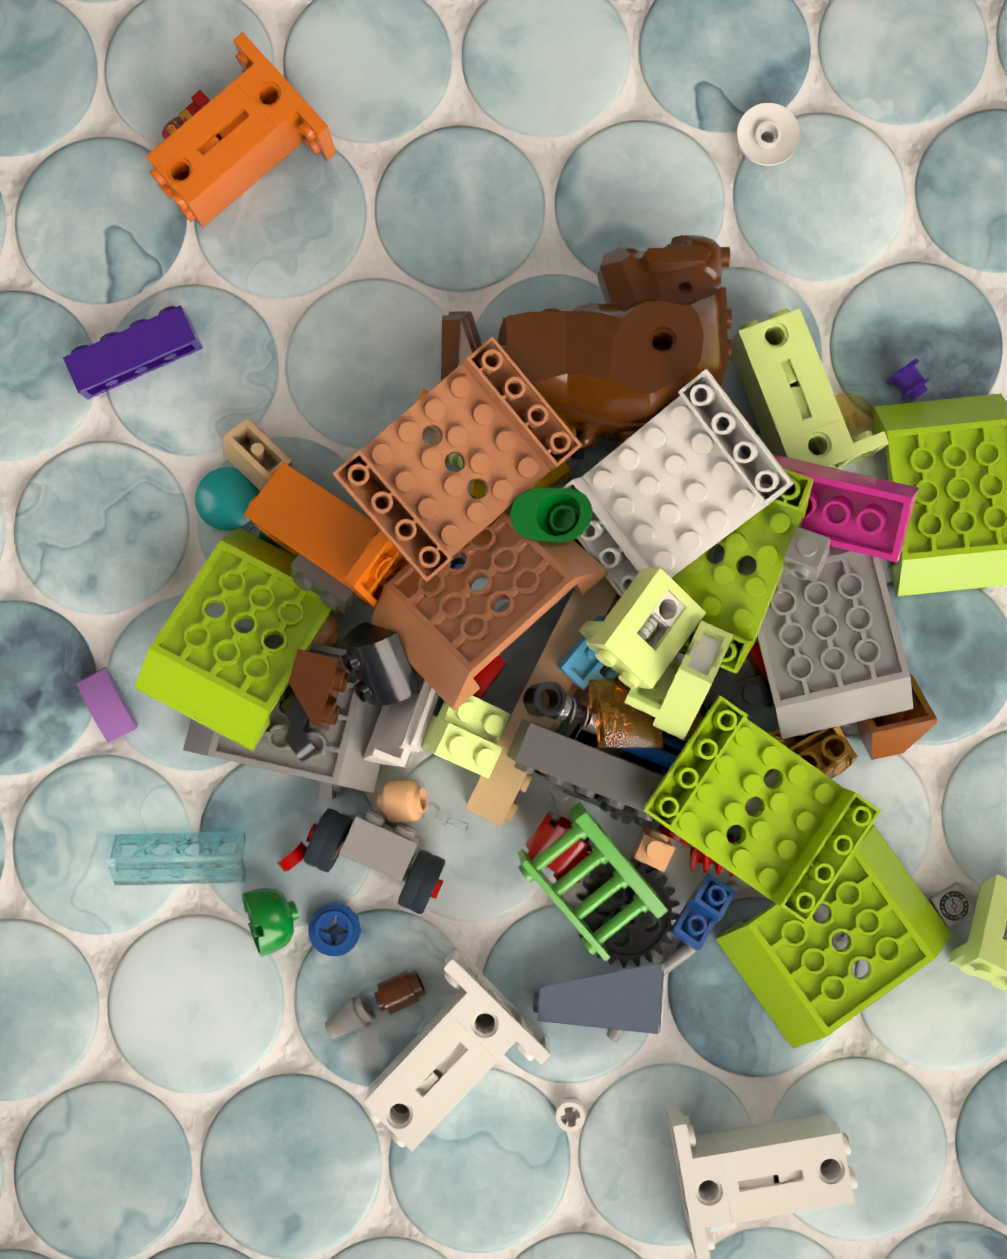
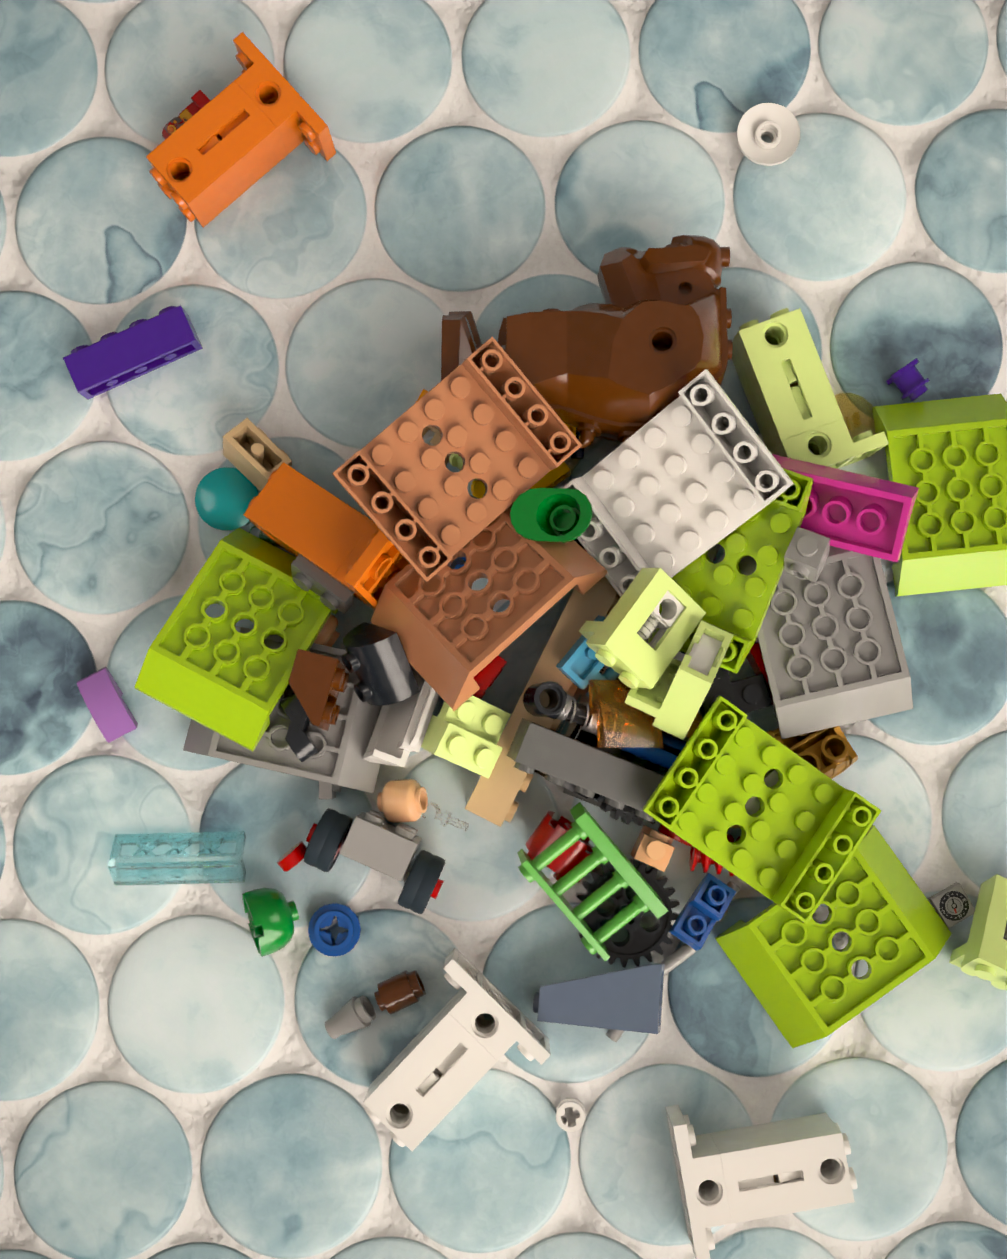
(897, 731): dark orange slope -> none

